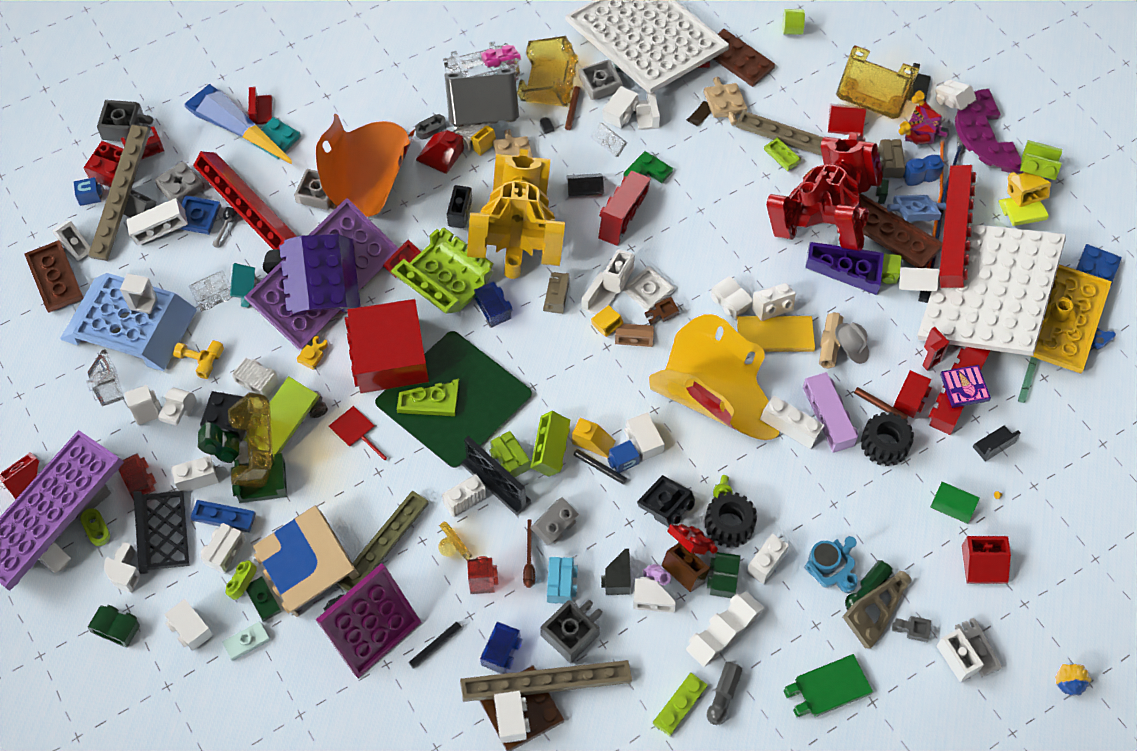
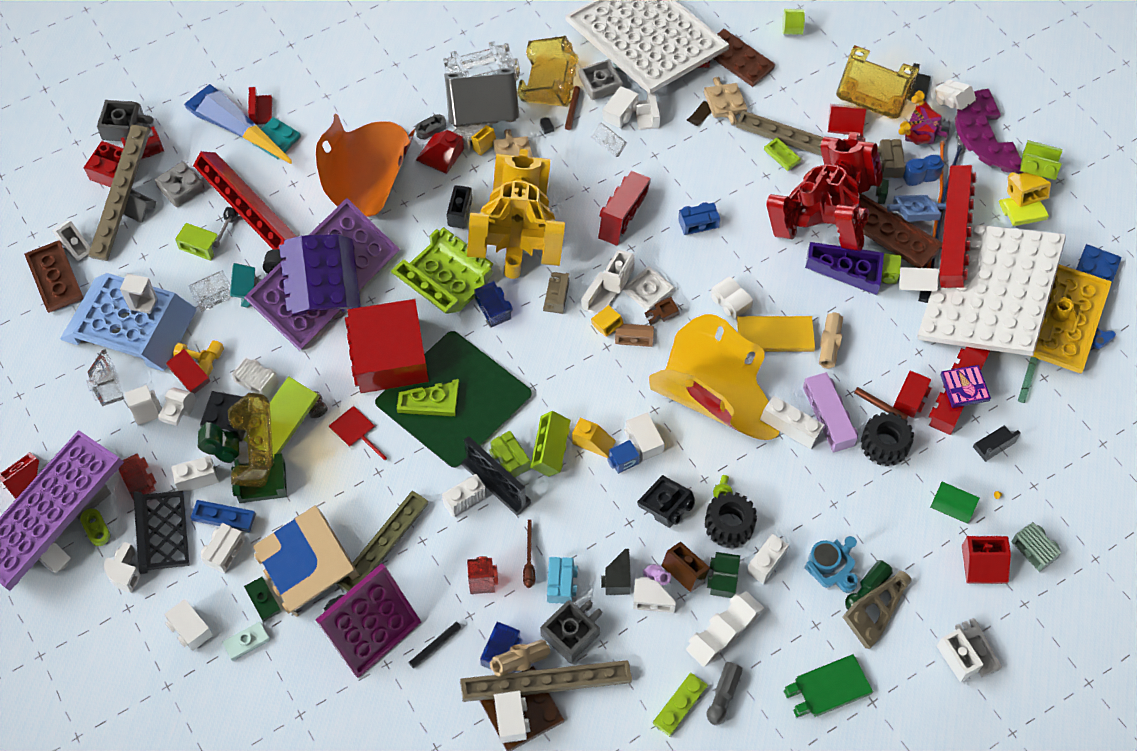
(88, 191): blue brick -> none
(113, 625): dark green brick -> none
(156, 221): white brick -> none
(188, 371): none -> red panel
(196, 241): none -> lime panel
(200, 214): blue plate -> none
(238, 584): lime plate -> none
(311, 192): light grey brick -> none
(312, 354): yellow plate -> none
(407, 251): red plate -> none
(449, 545): clear yellow tile -> none
(494, 57): dark pink plate -> none
(520, 657): none -> tan piece
(555, 521): light grey brick -> none
(585, 184): black panel -> none
(600, 466): black bar -> none
(650, 165): green plate -> none
(692, 539): red plate -> none
(699, 218): none -> blue brick
(773, 301): white brick -> none
(854, 341): light grey piece -> none
(916, 628): dark grey plate -> none
(936, 346): red panel -> none
(1036, 546): none -> sand green brick
(1073, 679): piece -> none

